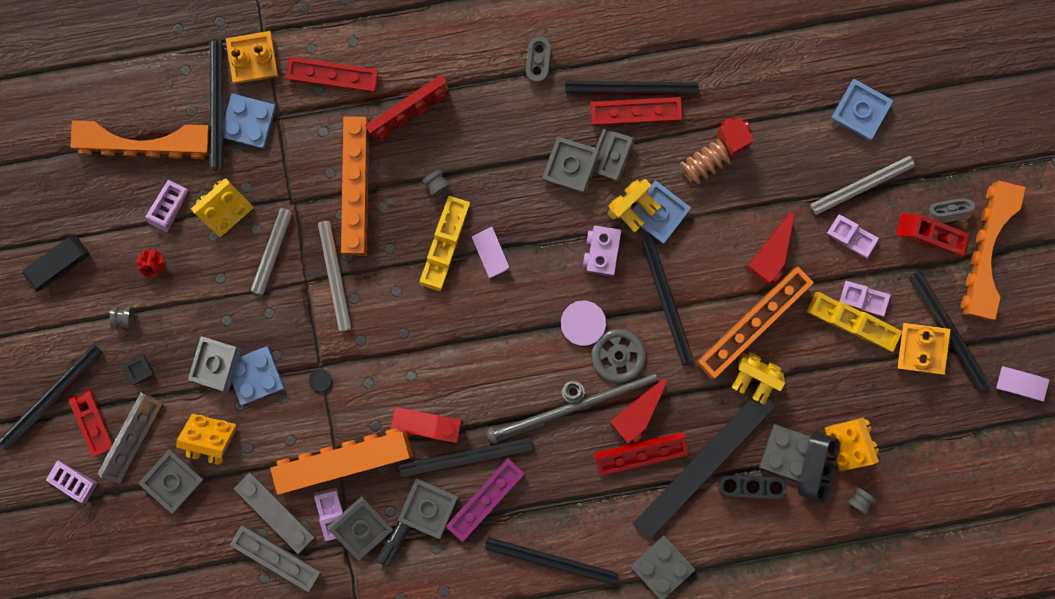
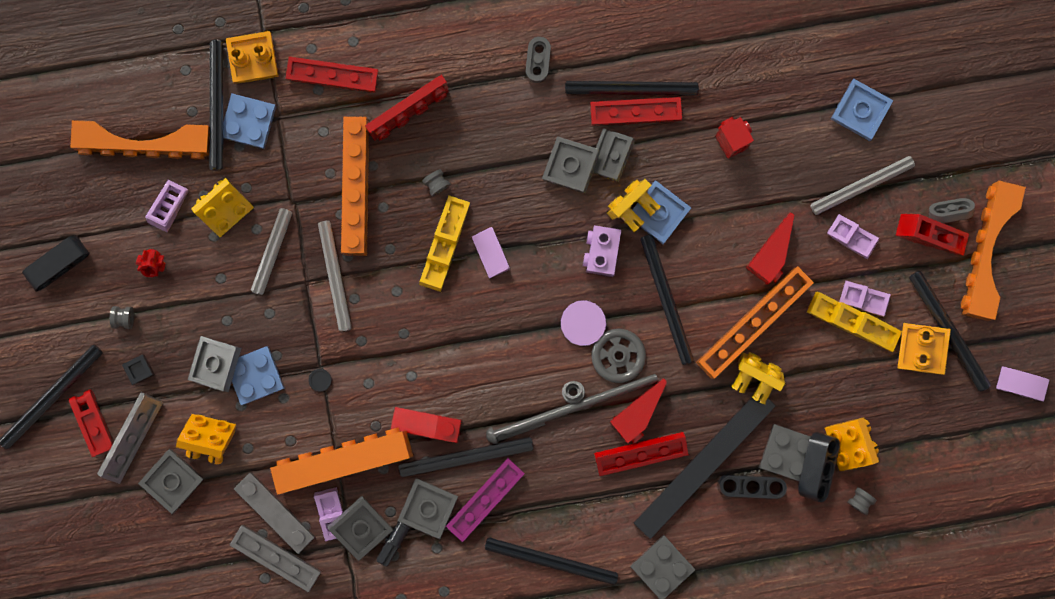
(89, 483): lavender slope -> none
(705, 161): nougat piece -> none

